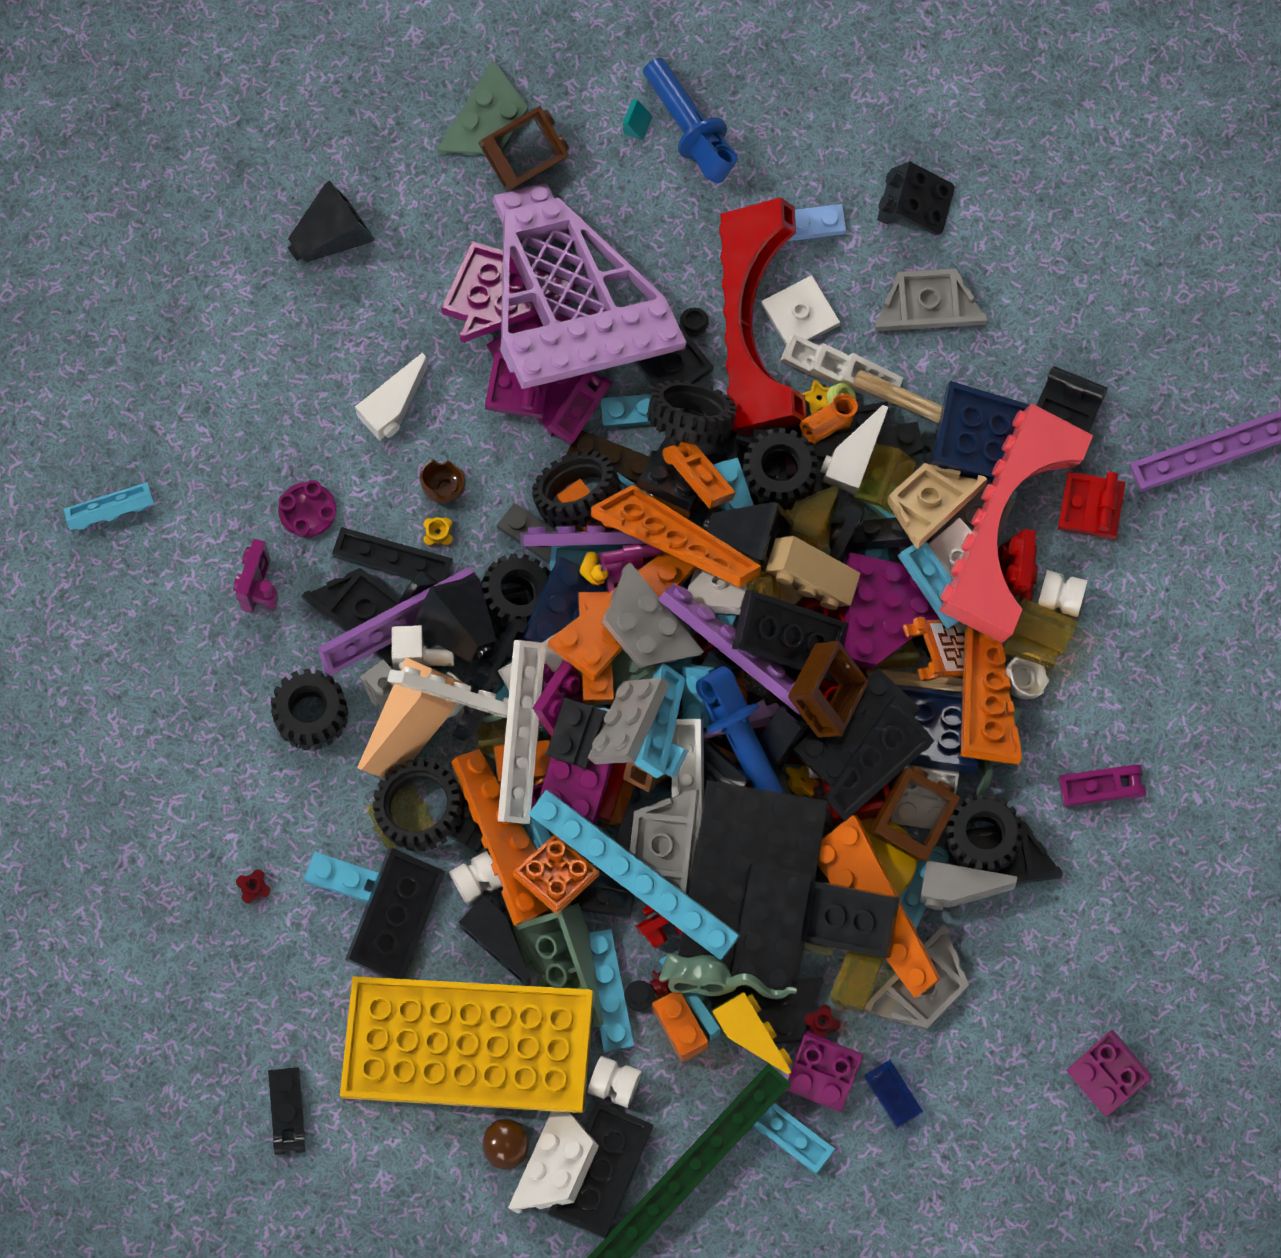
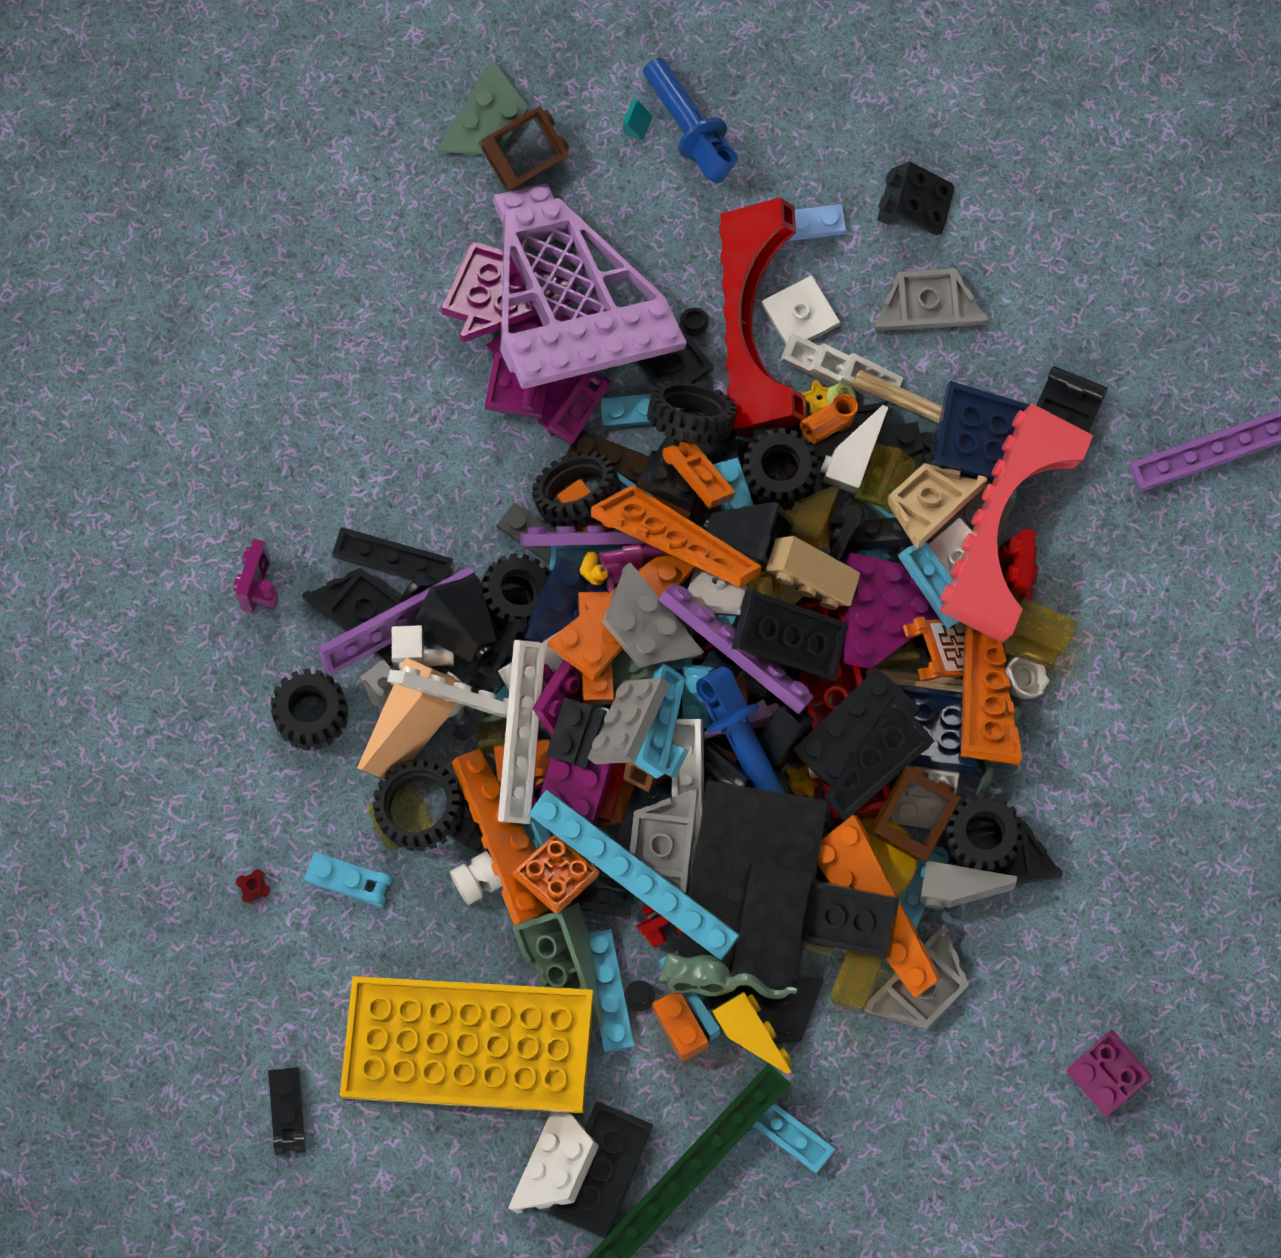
(108, 506): medium azure plate -> none
(307, 509): magenta dish -> none
(328, 227): black slope -> none
(389, 403): white slope -> none
(395, 915): black plate -> none
(434, 524): yellow plate -> none
(435, 474): reddish brown hair -> none
(492, 931): black slope -> none
(505, 1144): reddish brown hair -> none
(614, 1082): white wheel -> none
(659, 987): dark red plate -> none
(822, 717): reddish brown window -> none
(823, 1013): dark red plate -> none
(824, 1071): magenta plate -> none
(893, 1094): clear blue plate -> none
(1062, 593): white wheel -> none
(1092, 505): red plate -> none
(1101, 785): magenta plate -> none

